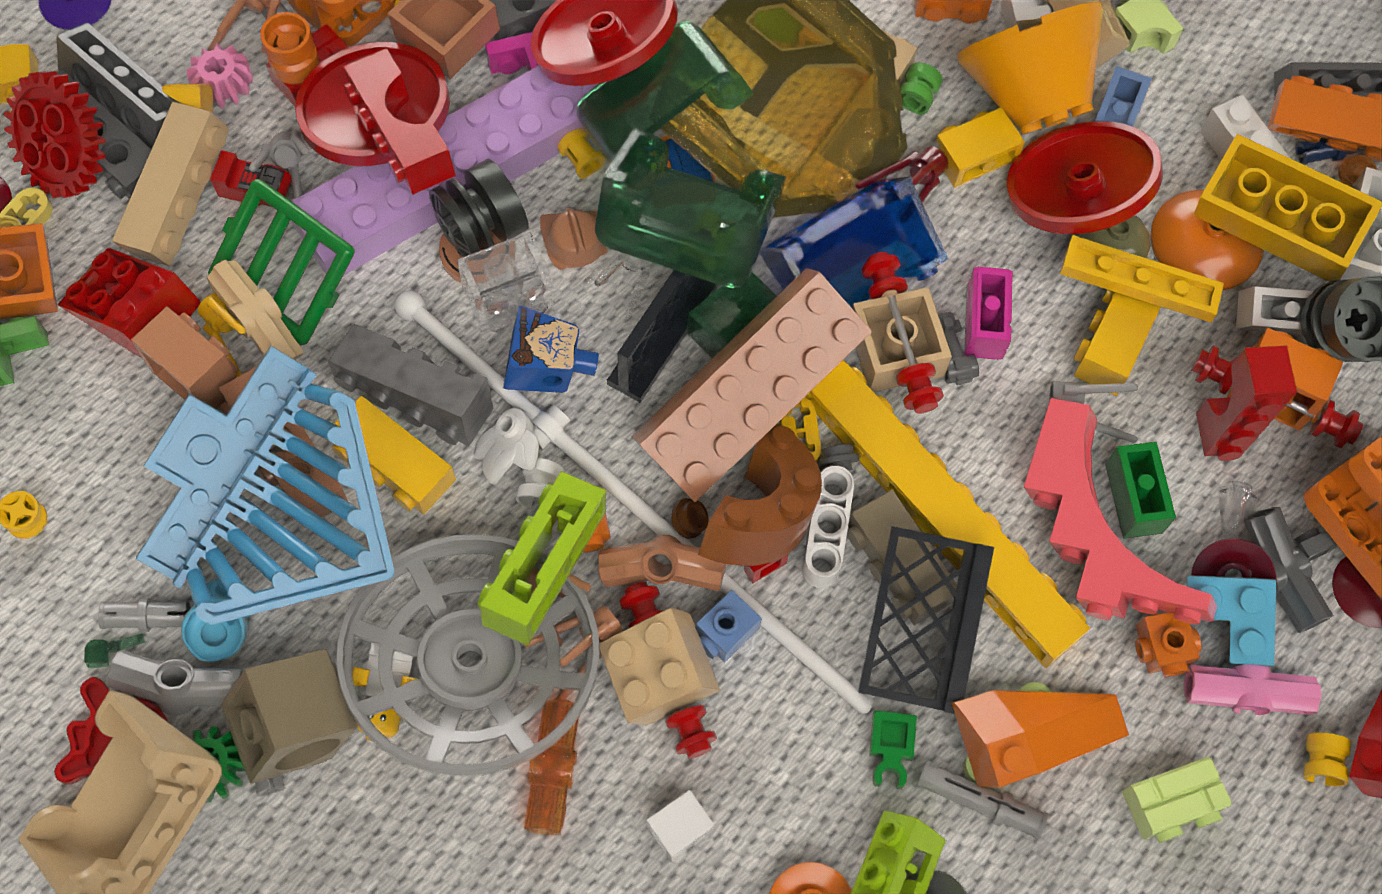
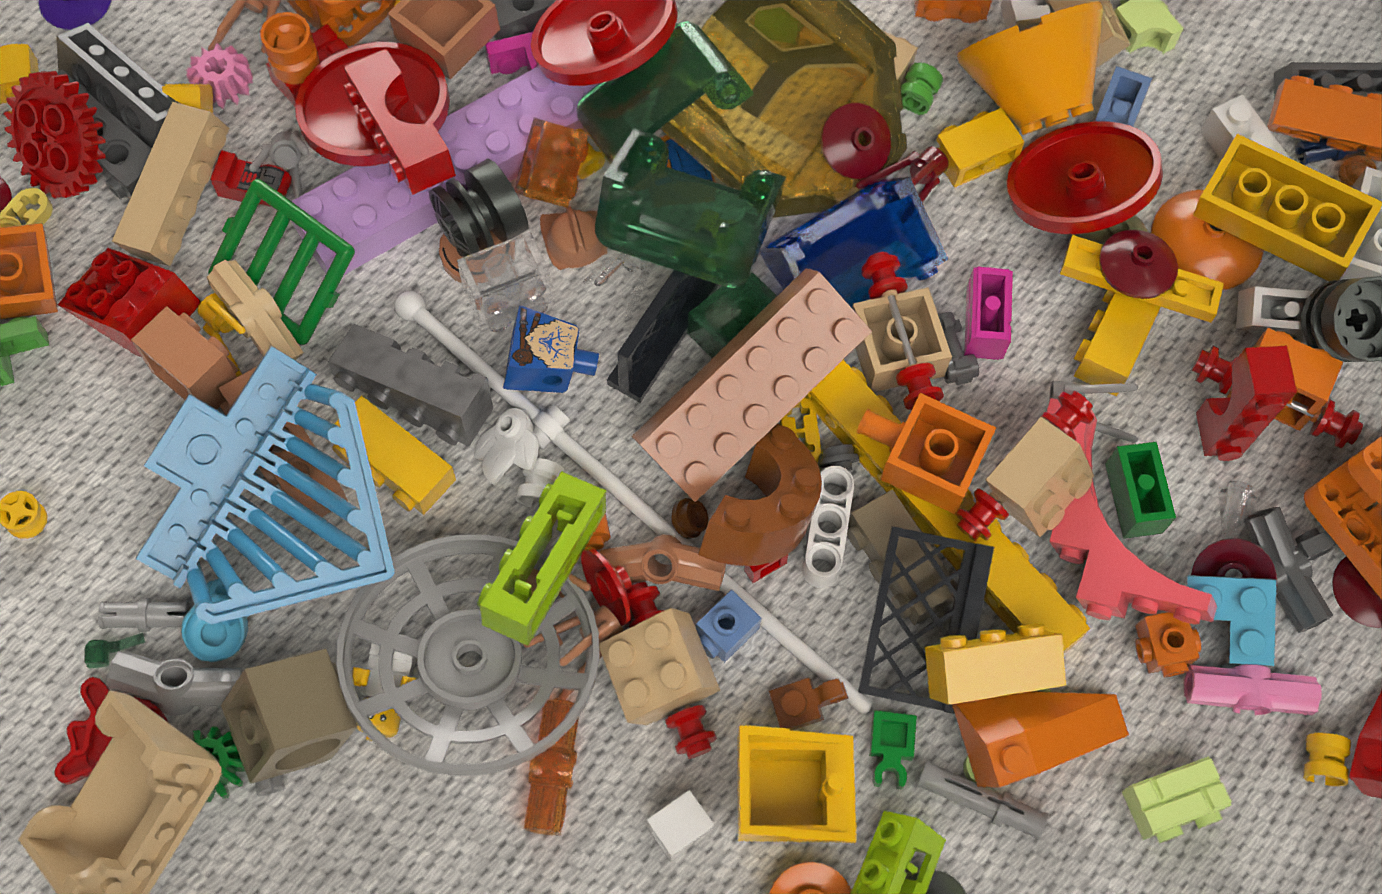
(551, 163): none -> clear orange brick
(607, 583): none -> red dish
(795, 786): none -> yellow piece
(801, 703): none -> dark orange plate
(841, 142): none -> dark red dish
(931, 451): none -> orange brick
(995, 664): none -> yellow brick
(1036, 475): none -> tan brick
(1131, 273): none -> dark red dish

